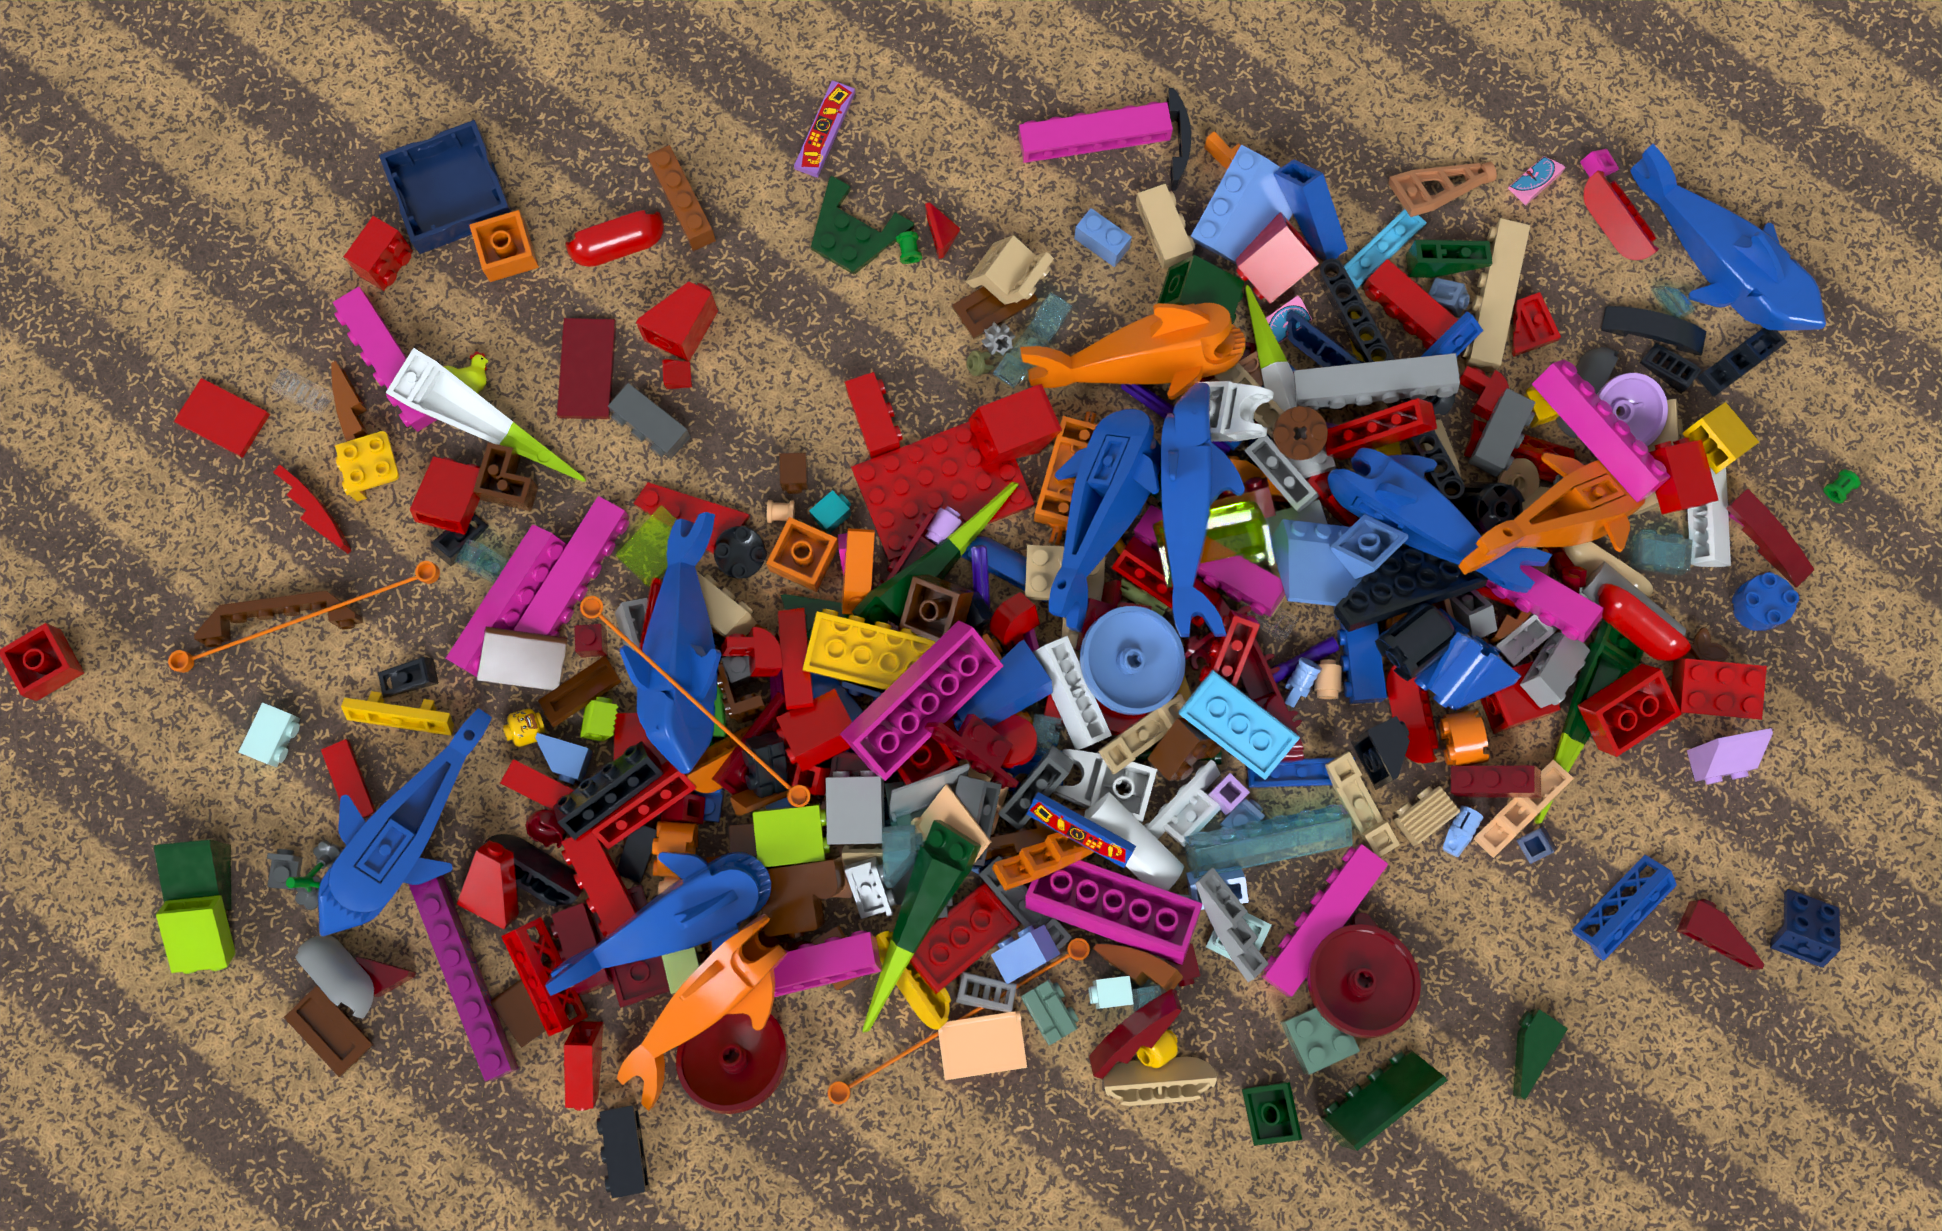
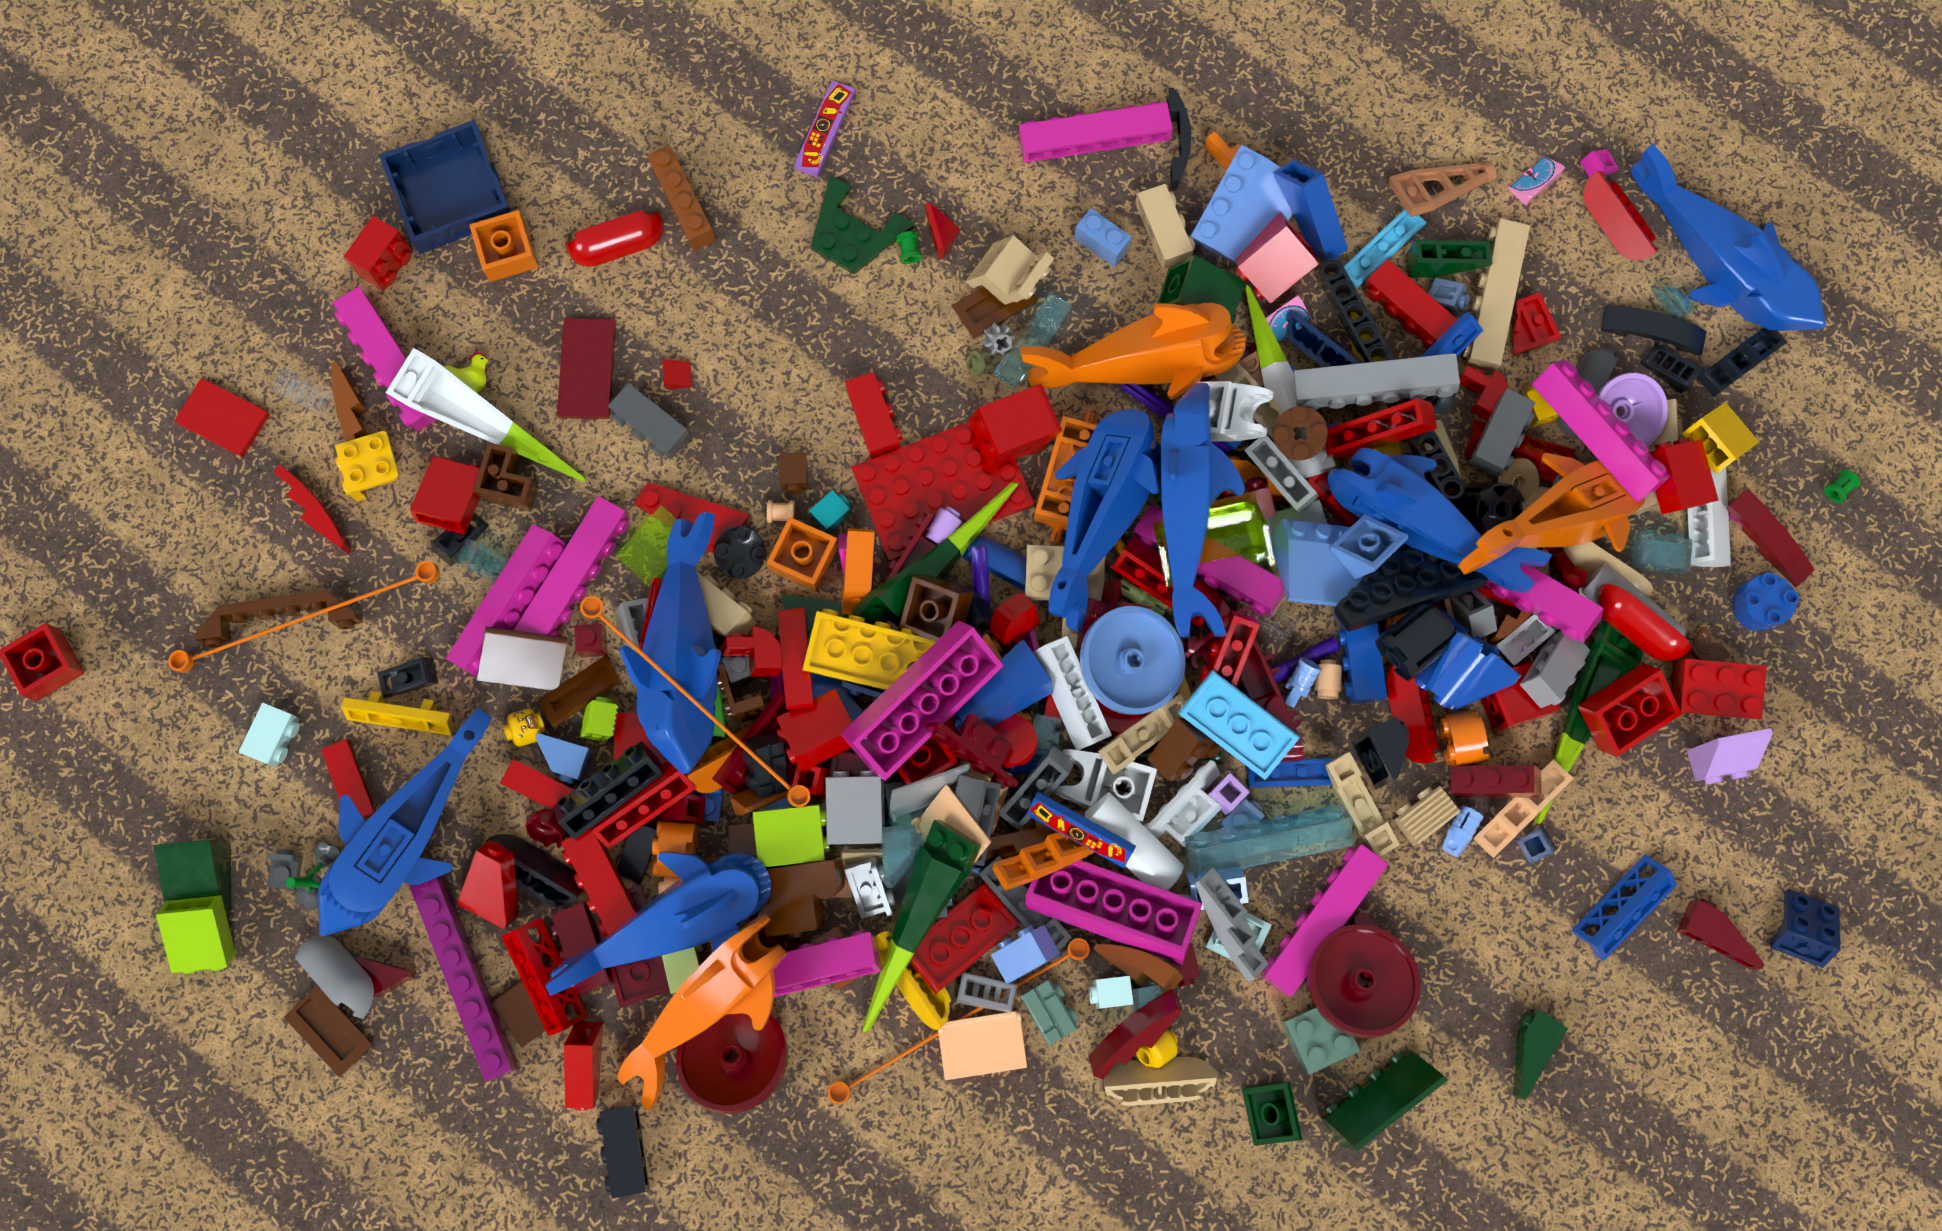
(679, 320): red slope -> none

